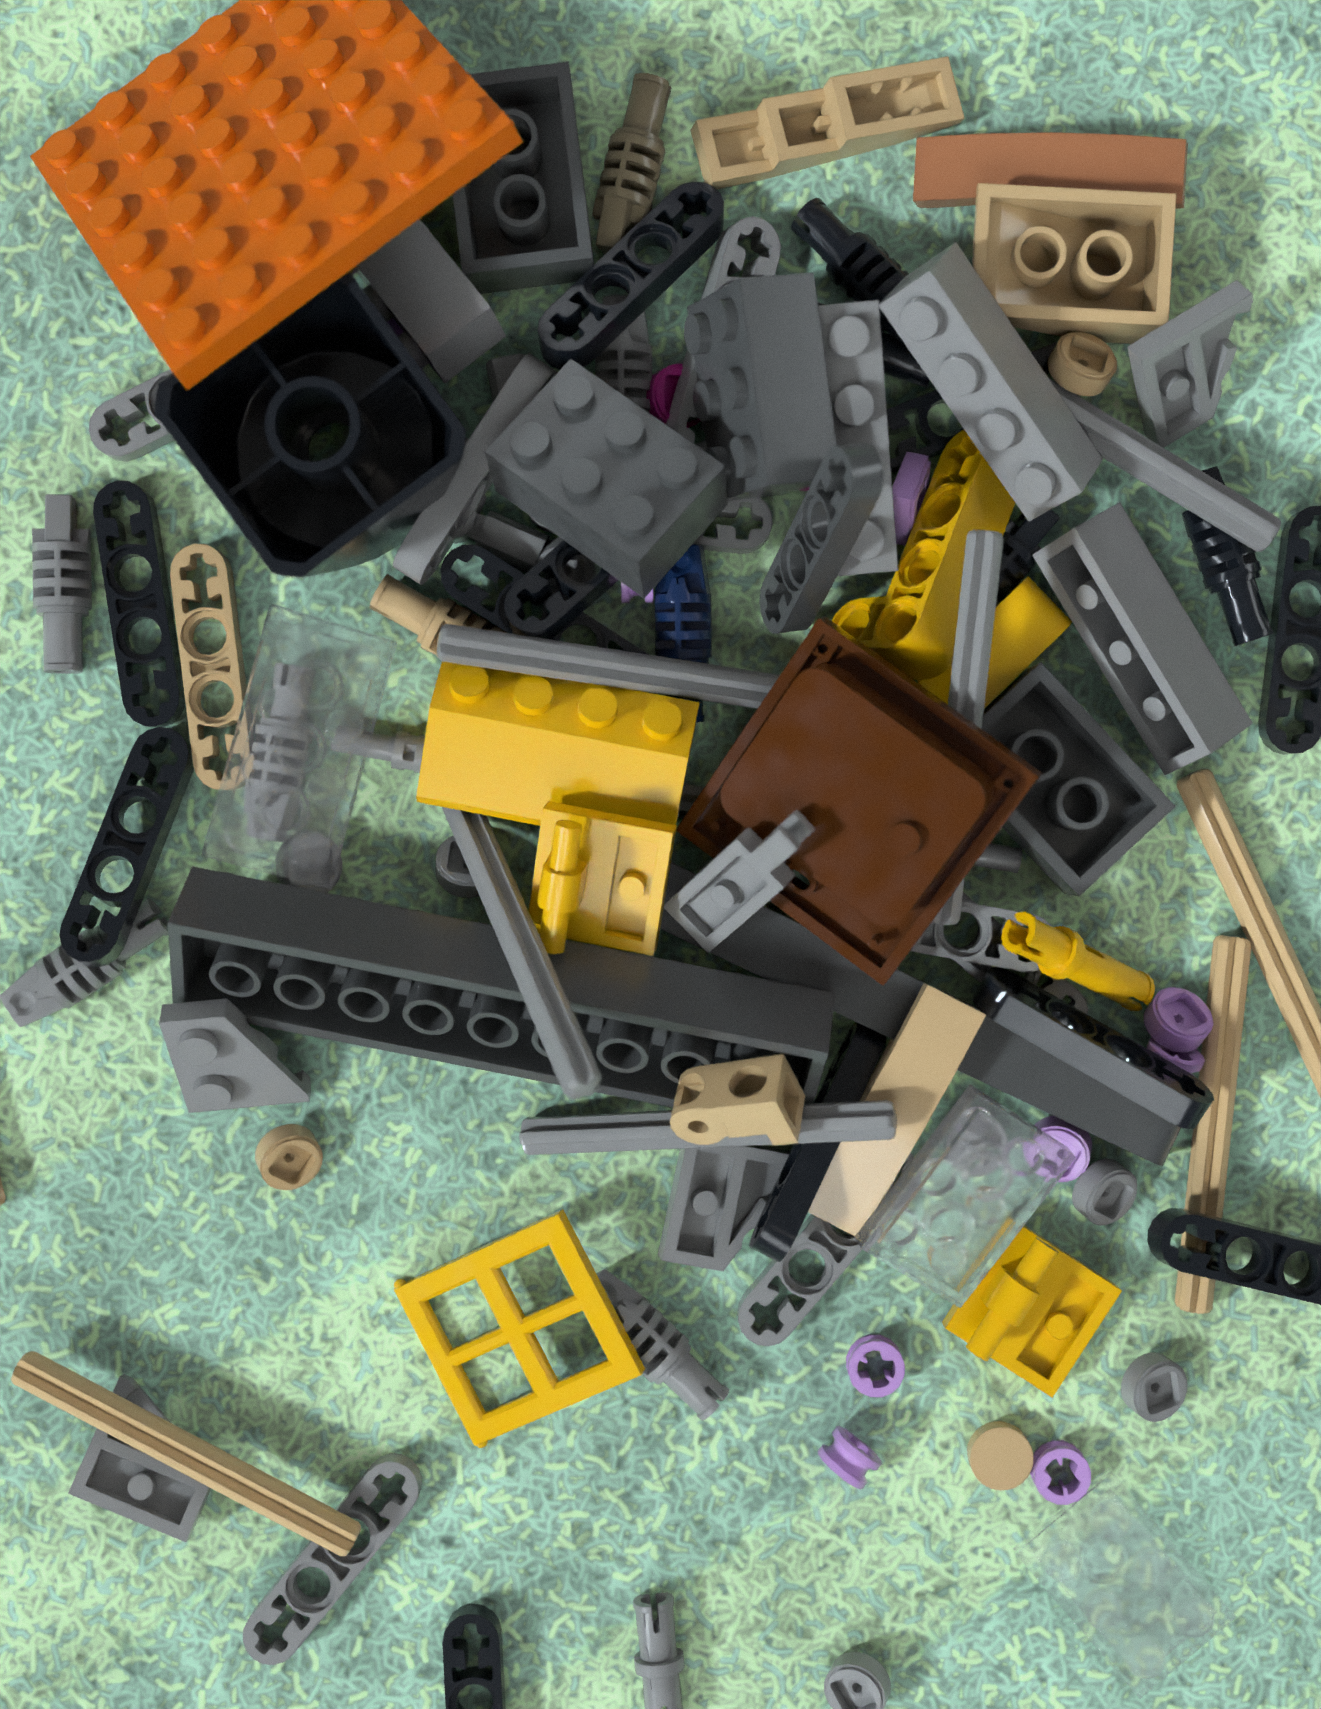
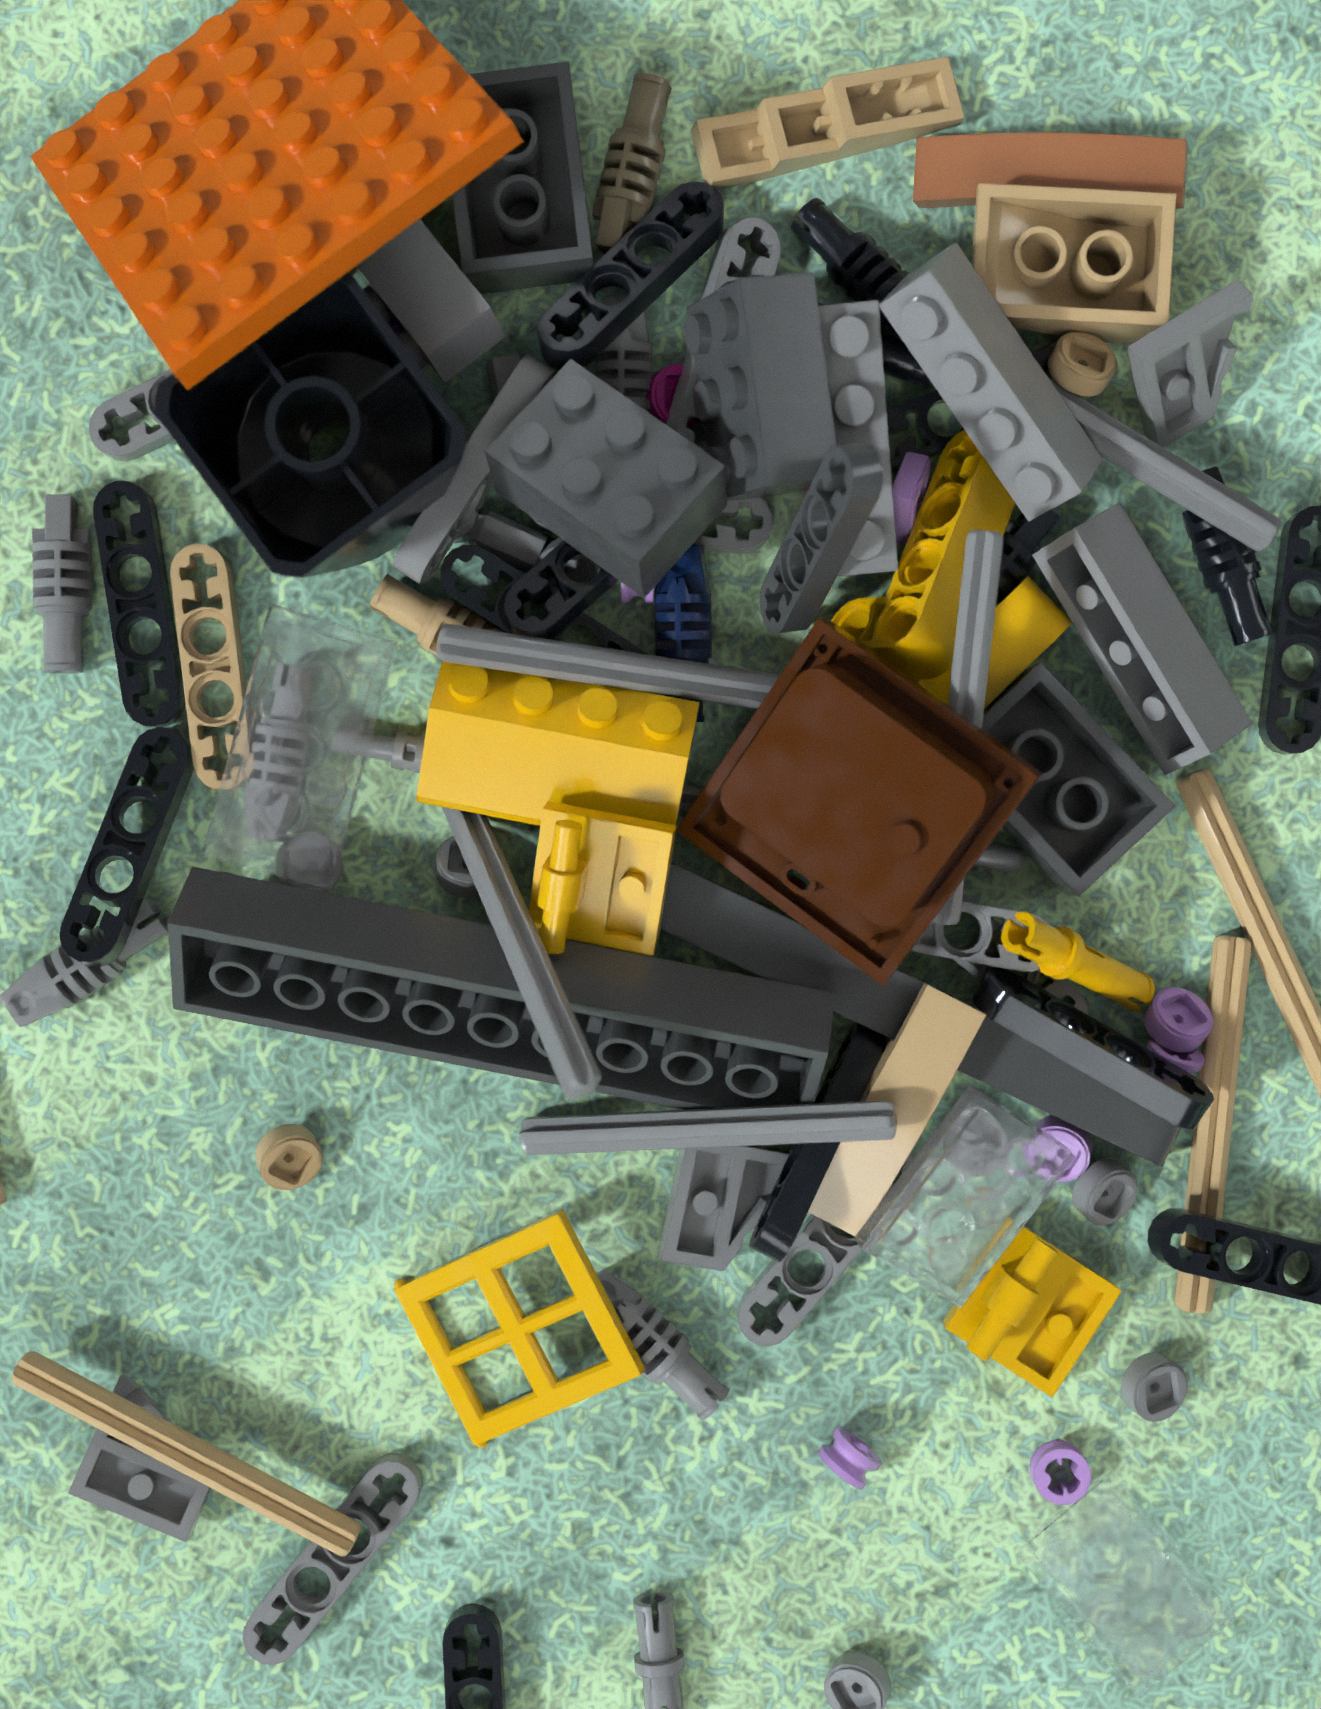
(225, 1060): light grey wing -> none
(737, 882): light grey plate -> none
(739, 1101): tan leg -> none
(861, 1379): lavender bush -> none
(1000, 1455): tan tile -> none

